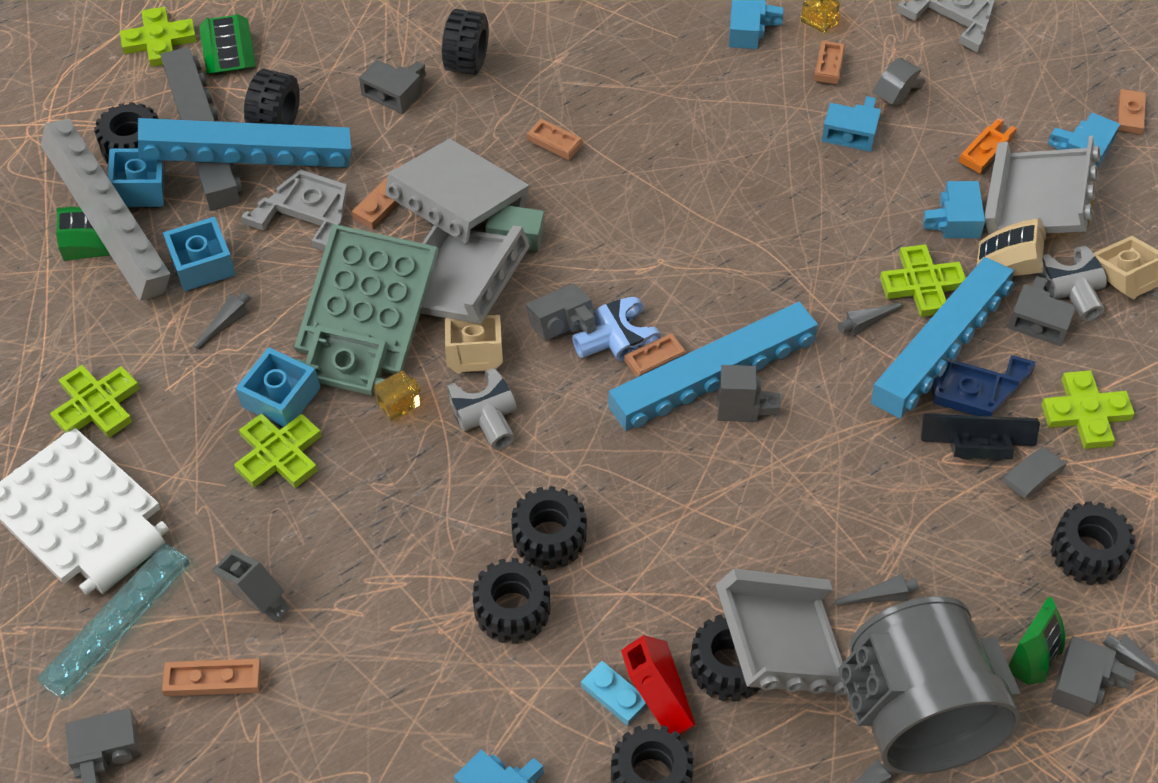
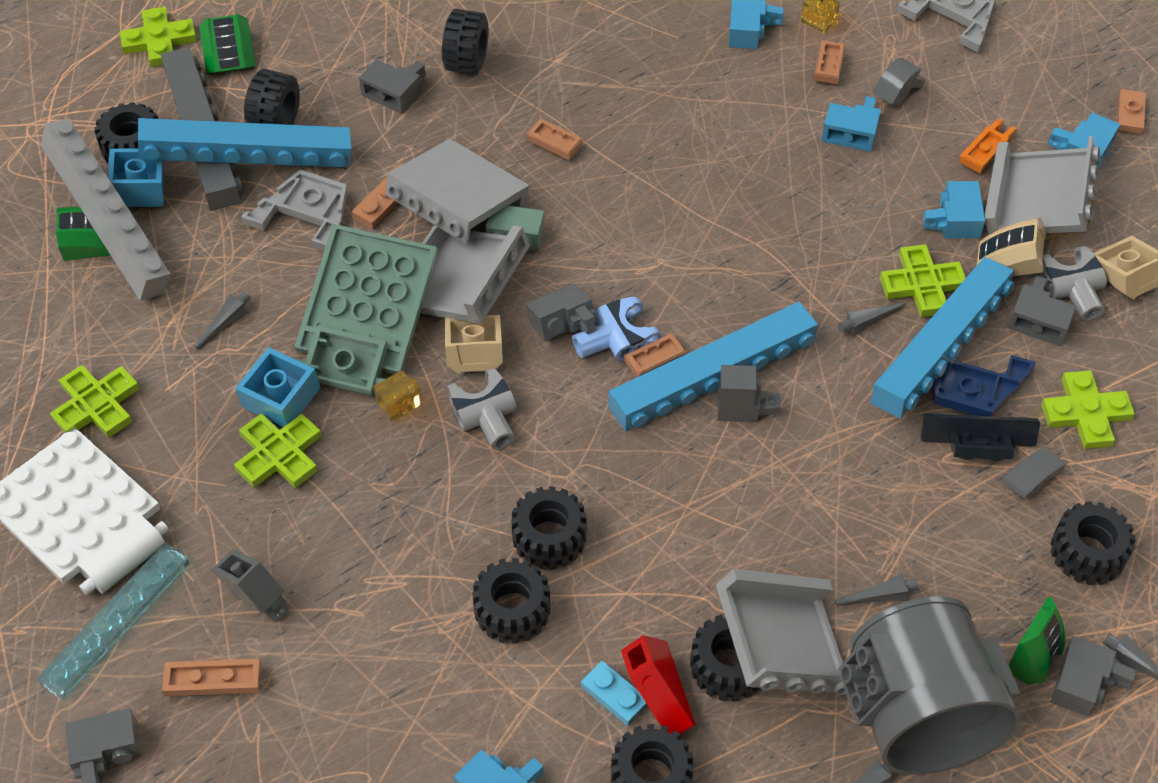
(199, 253): dark azure brick -> none

